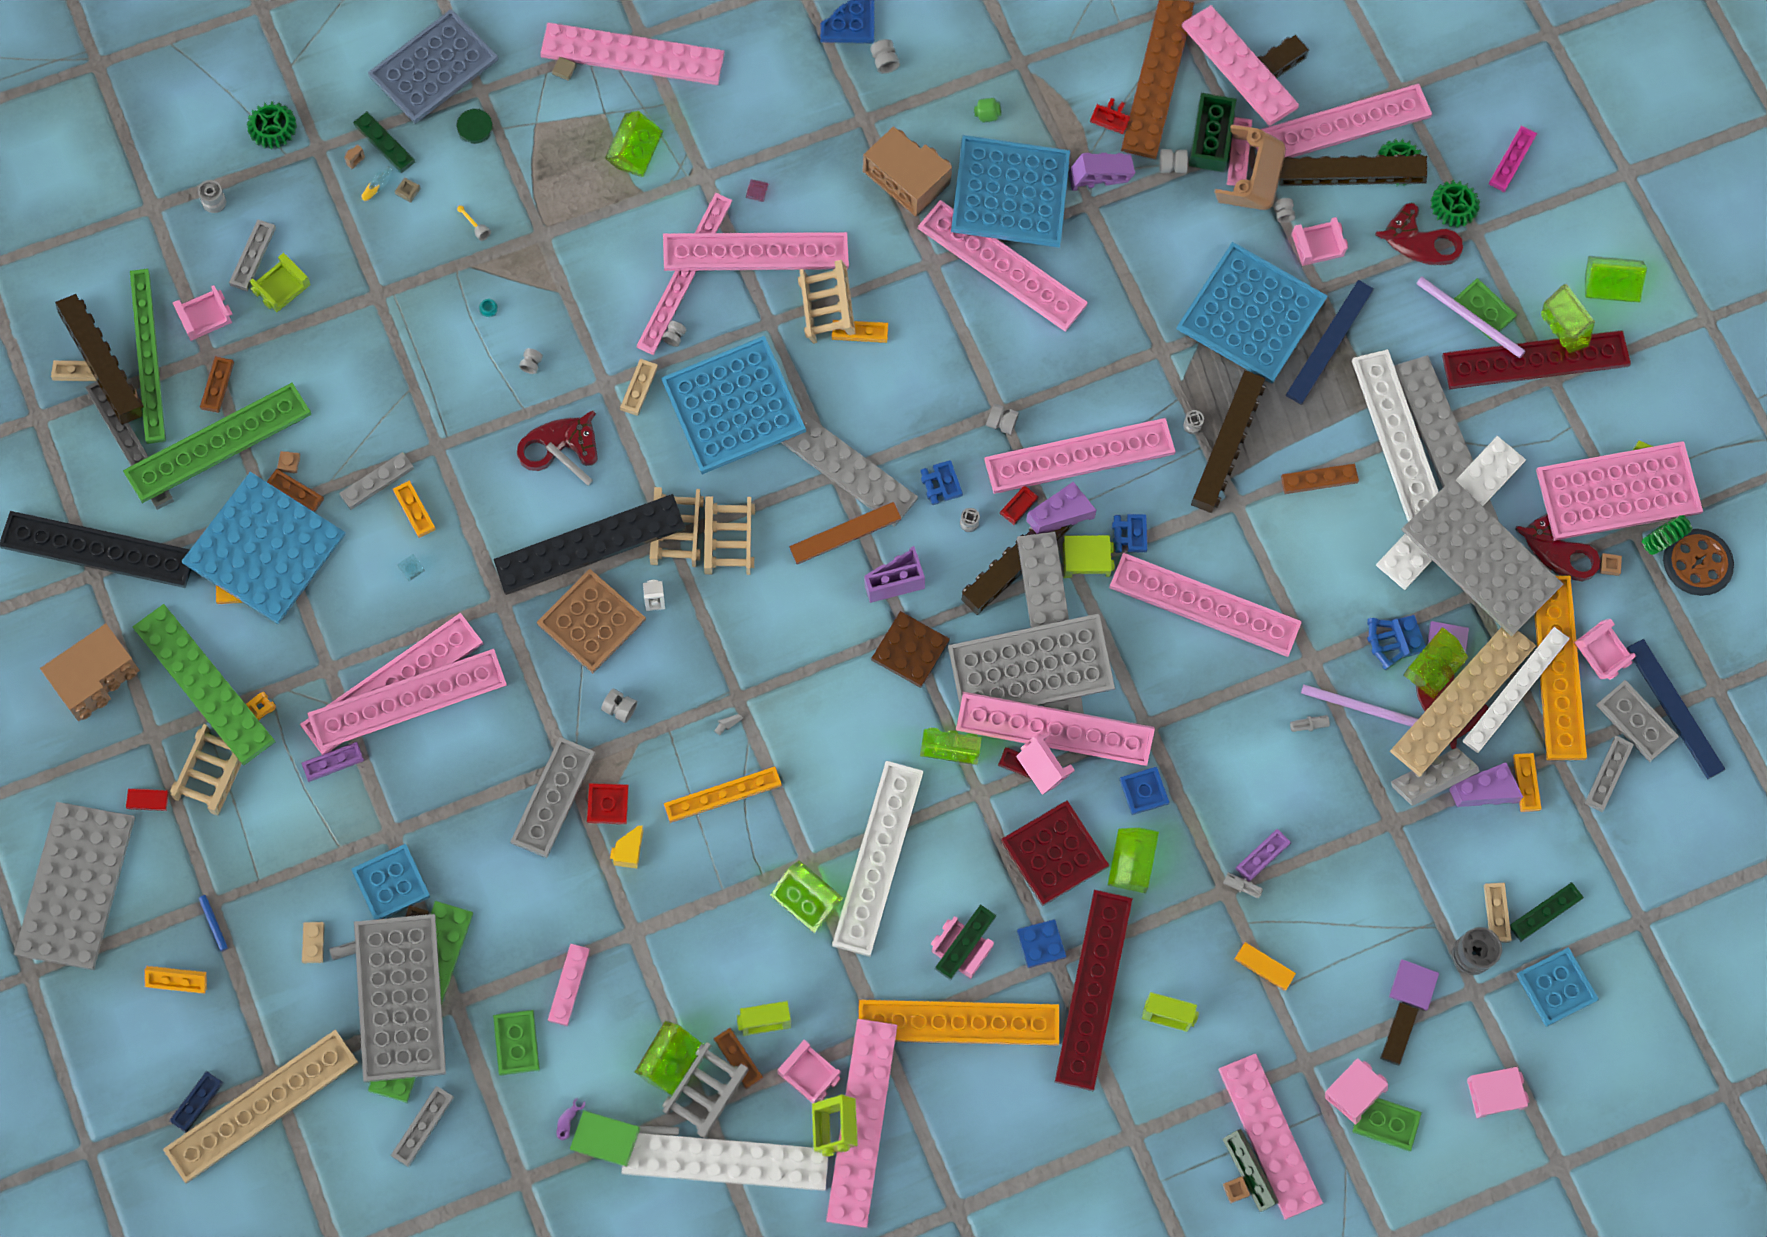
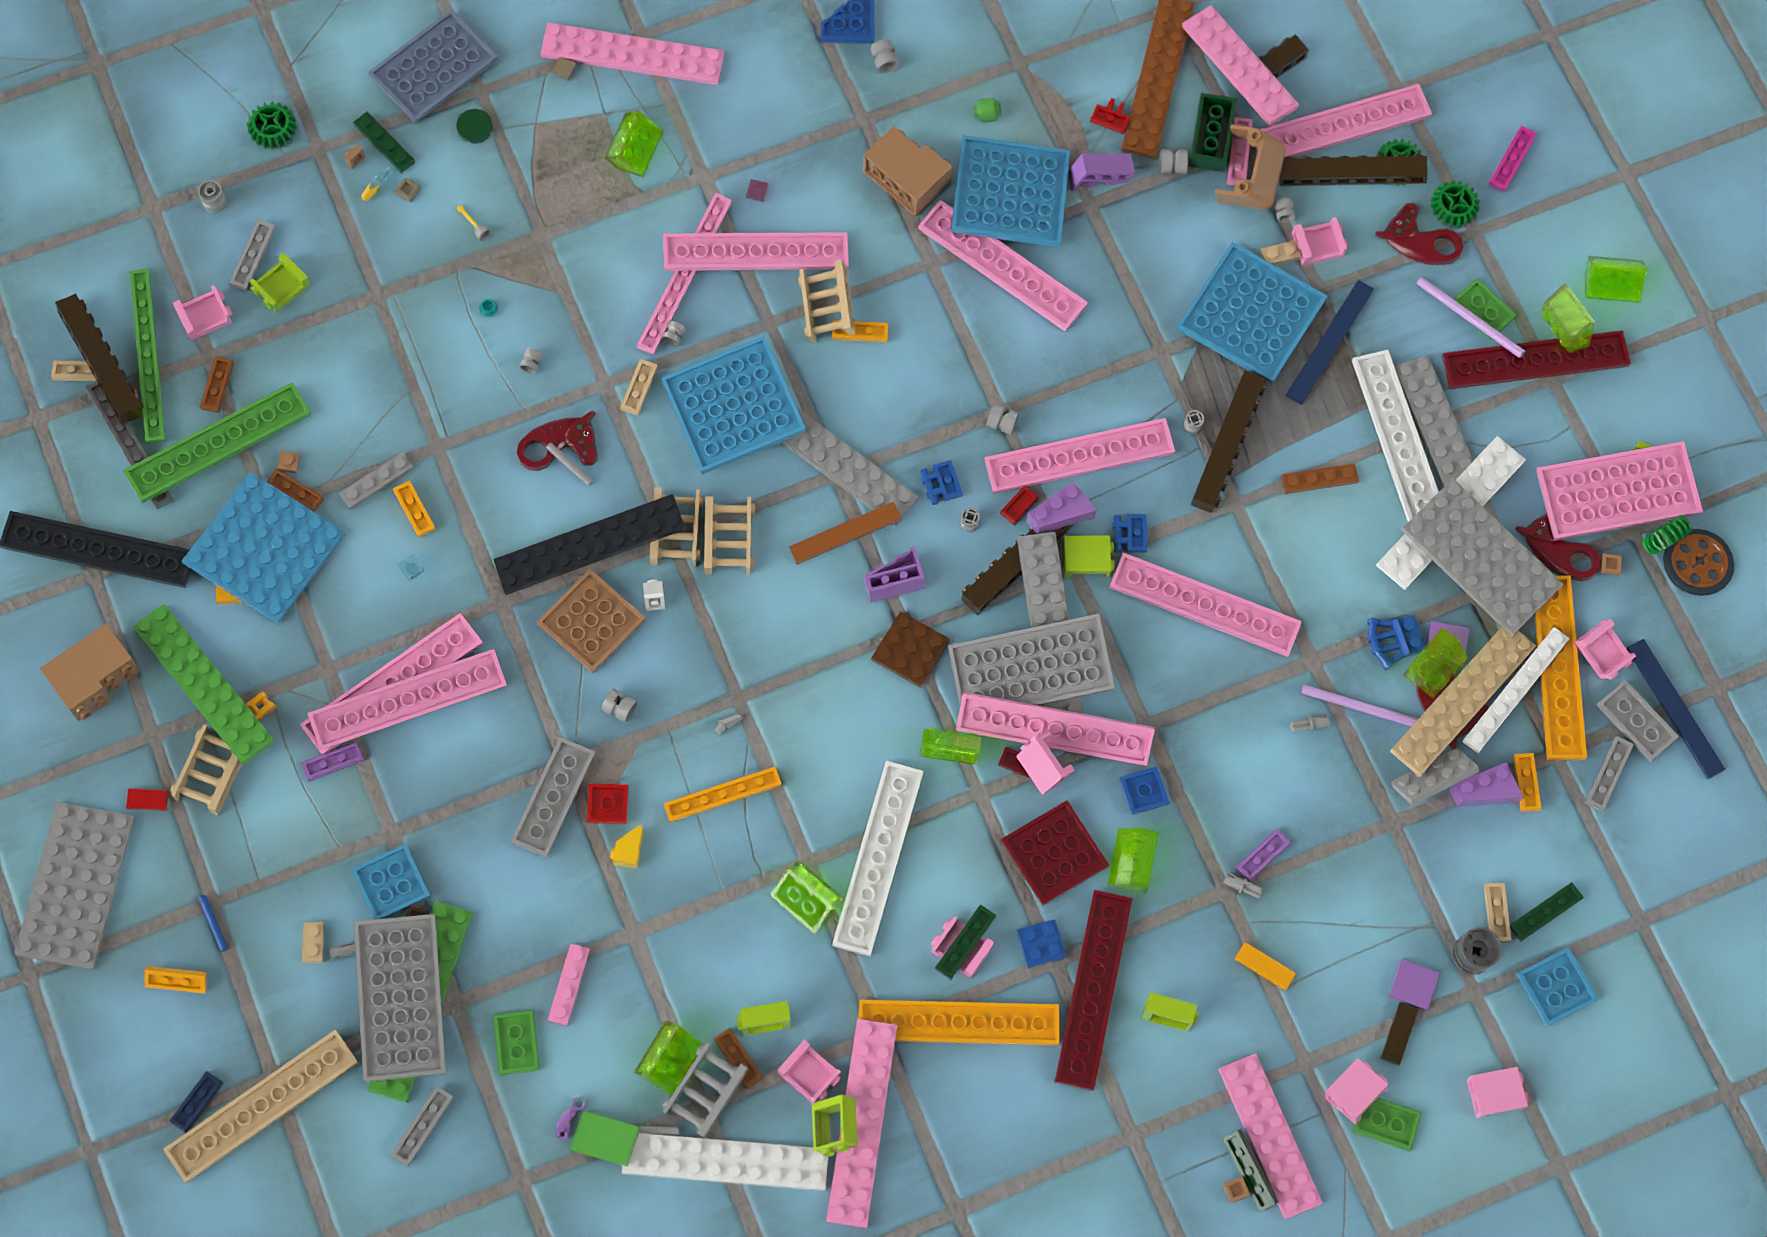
(1281, 253): none -> tan plate

